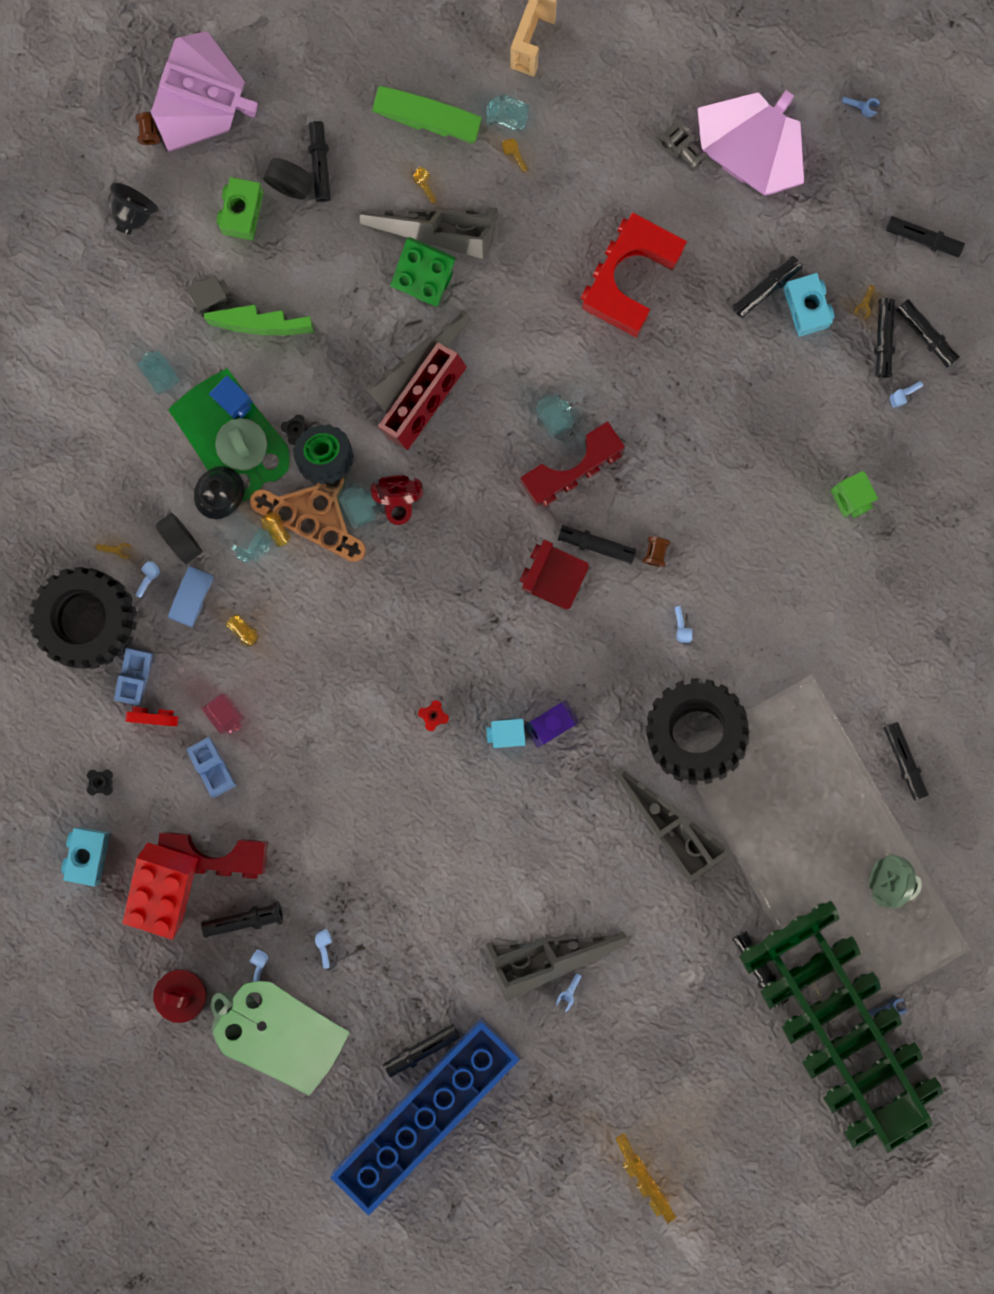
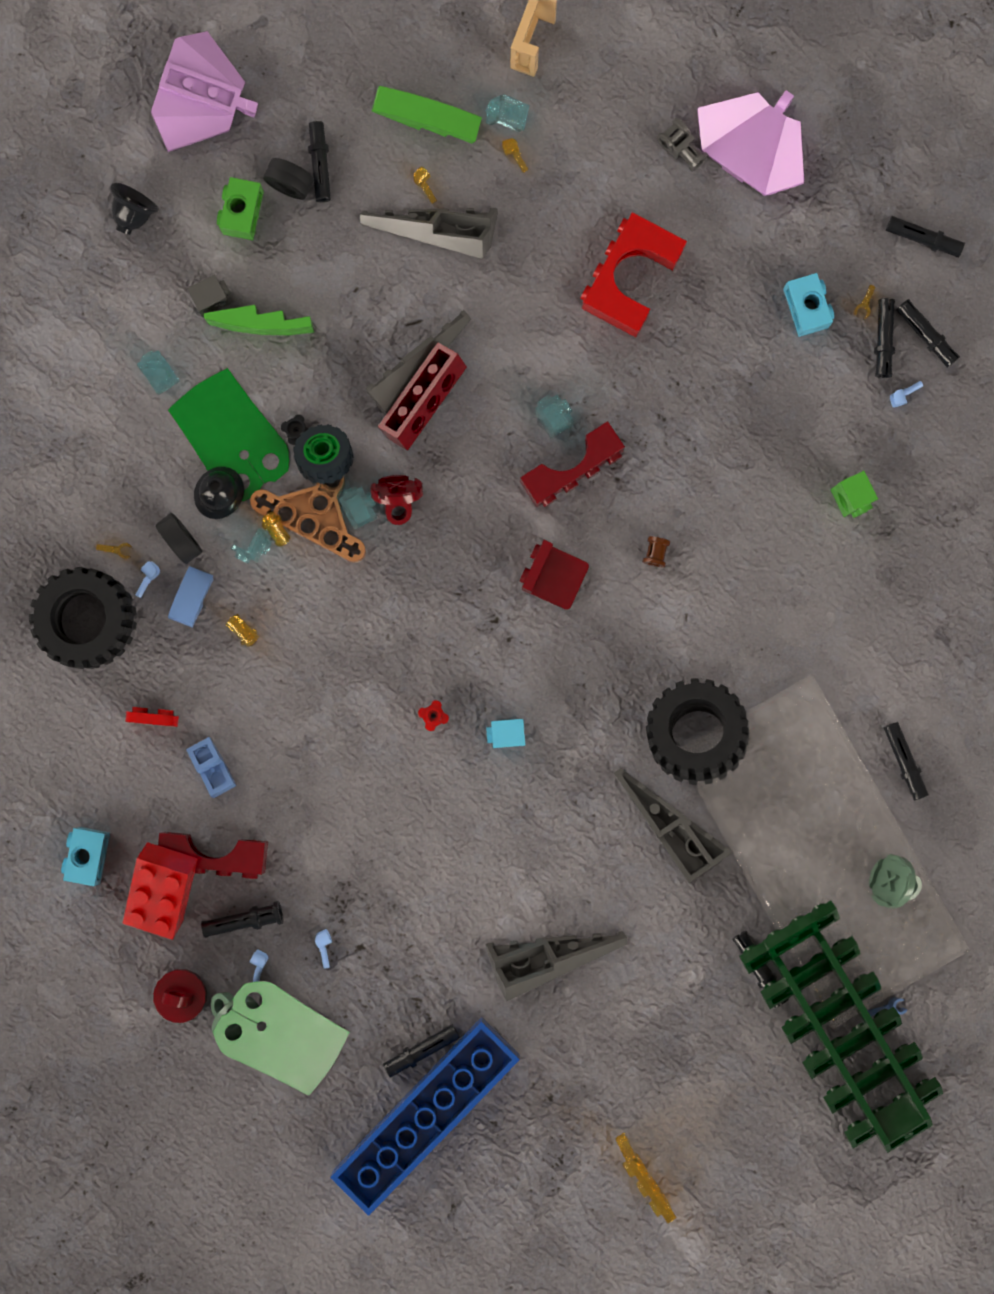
(106, 786): black plate -> none
(134, 676): medium blue slope -> none
(147, 129): reddish brown bush -> none
(224, 714): clear pink brick -> none
(231, 398): blue brick -> none
(241, 444): sand green tile -> none
(423, 271): green plate -> none
(551, 724): dark purple torso -> none
(568, 995): light blue hand -> none
(587, 541): black pin -> none
(683, 634): light blue hand -> none
(775, 280): black pin -> none
(864, 106): medium blue hand -> none

